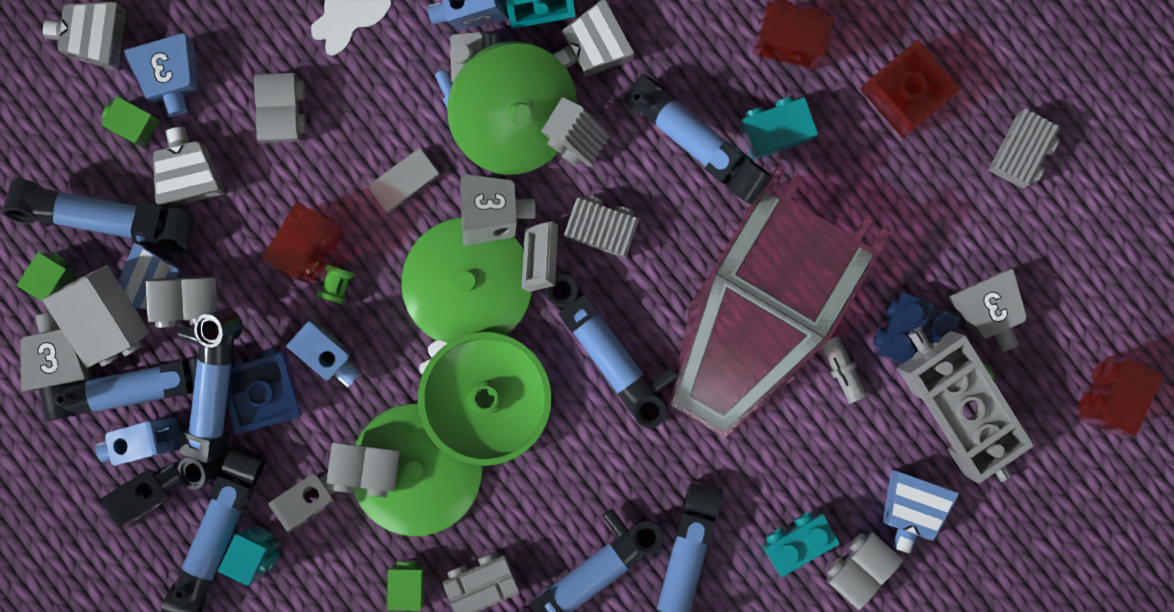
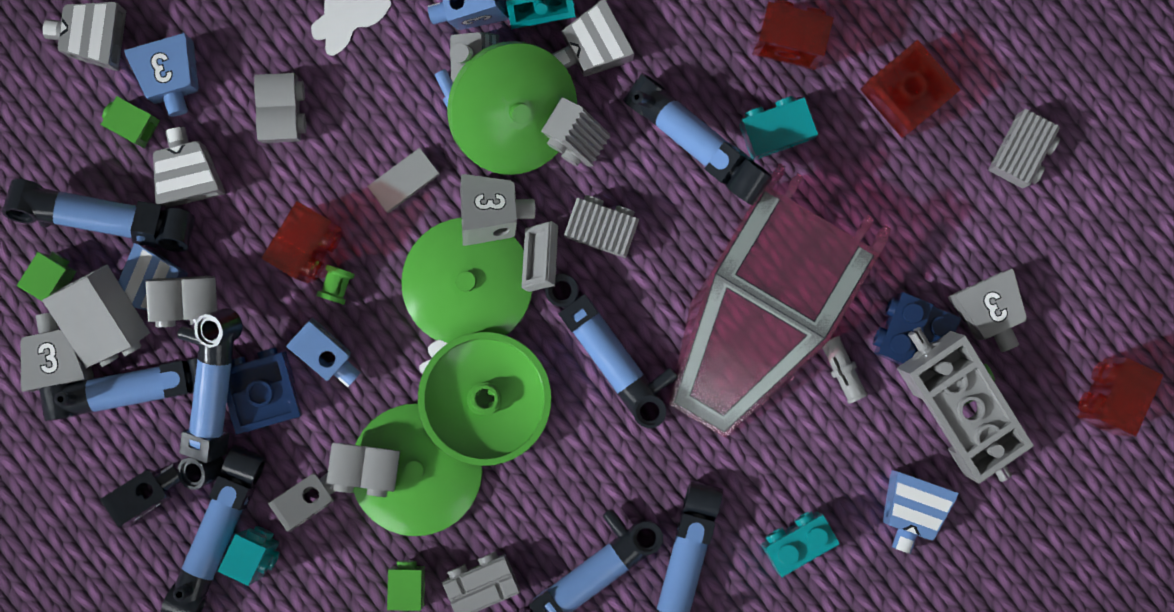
(140, 441): medium blue torso -> none
(863, 569): light grey brick -> none

